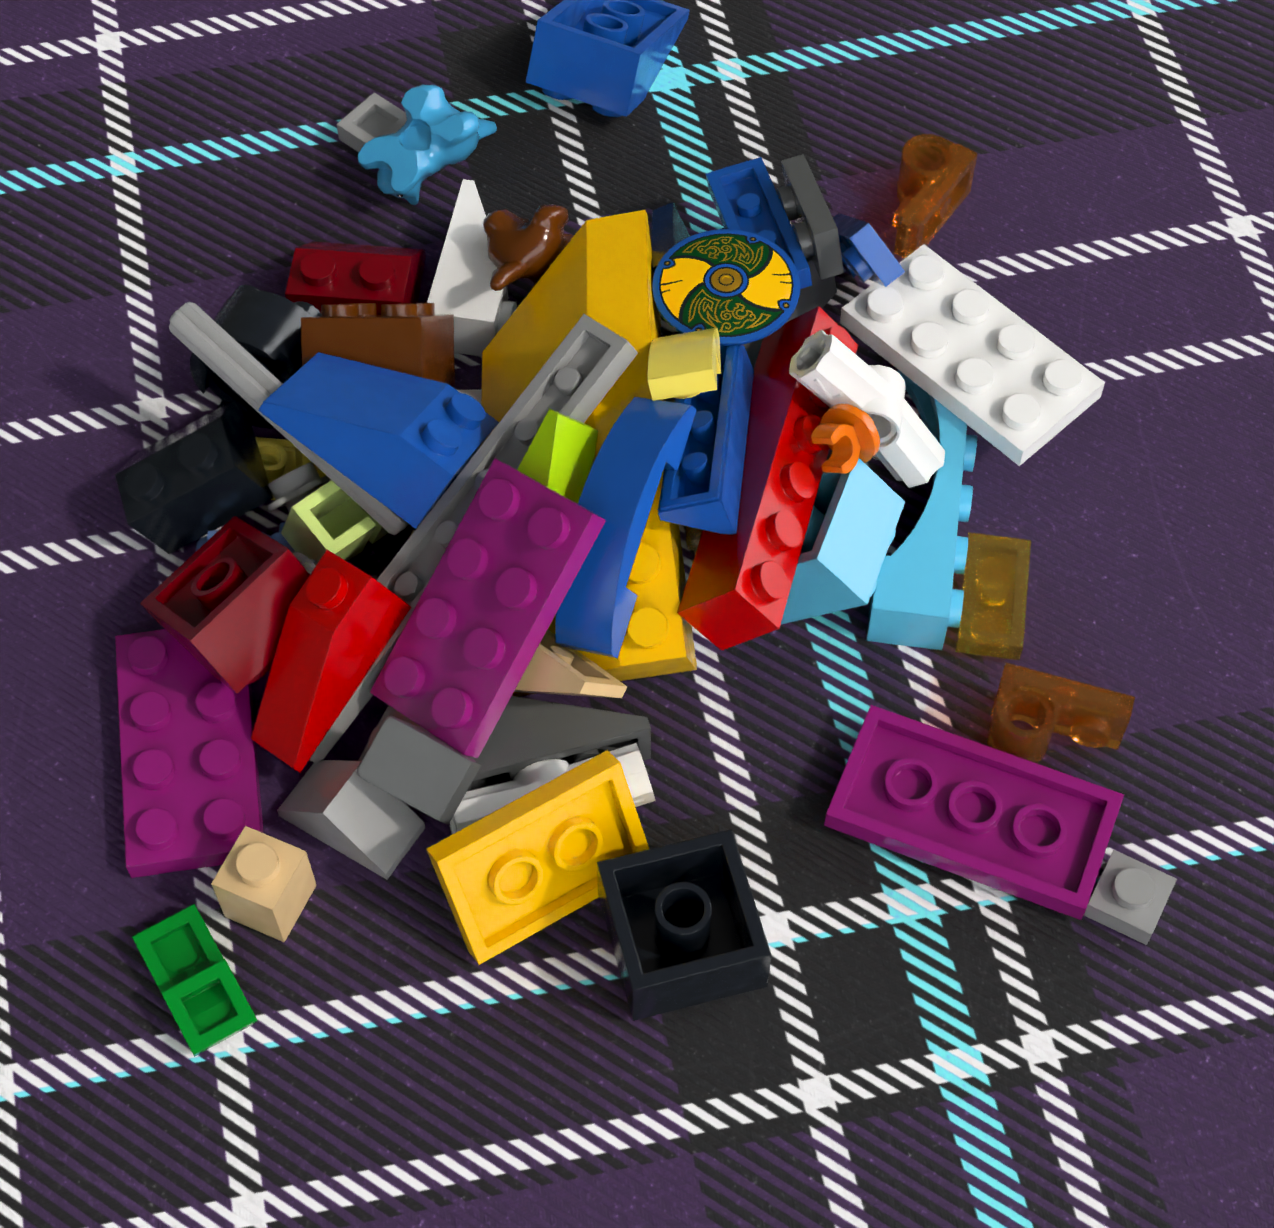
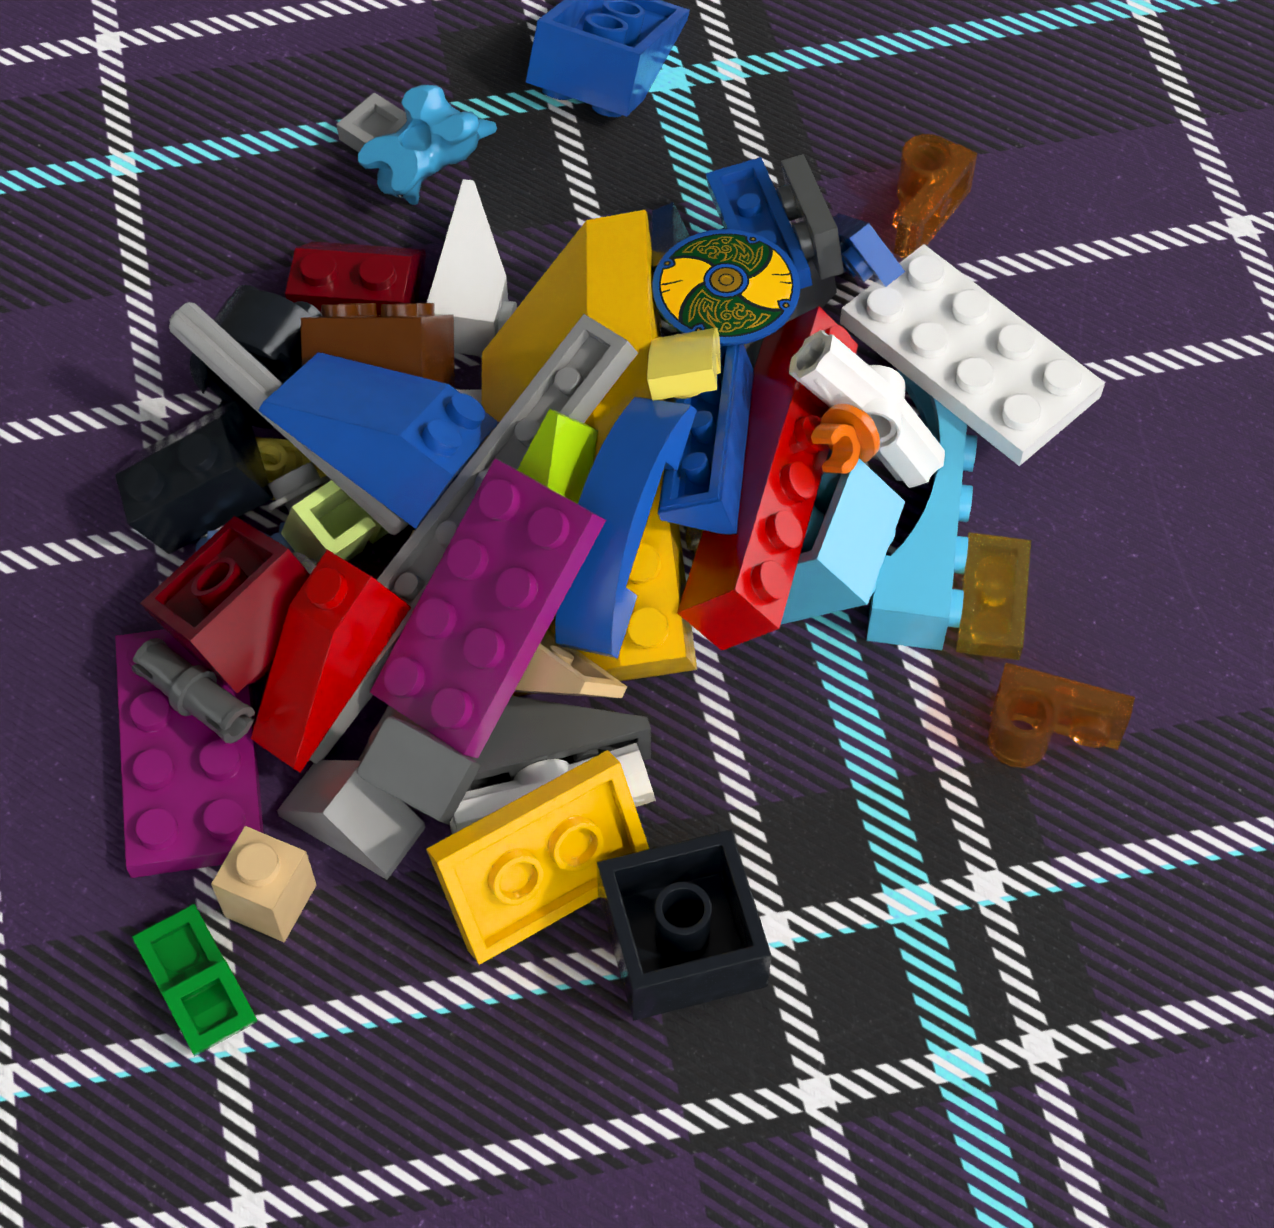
(193, 690): none -> dark grey pin
(524, 246): reddish brown animal -> none
(975, 811): magenta plate -> none
(1130, 897): light grey plate -> none

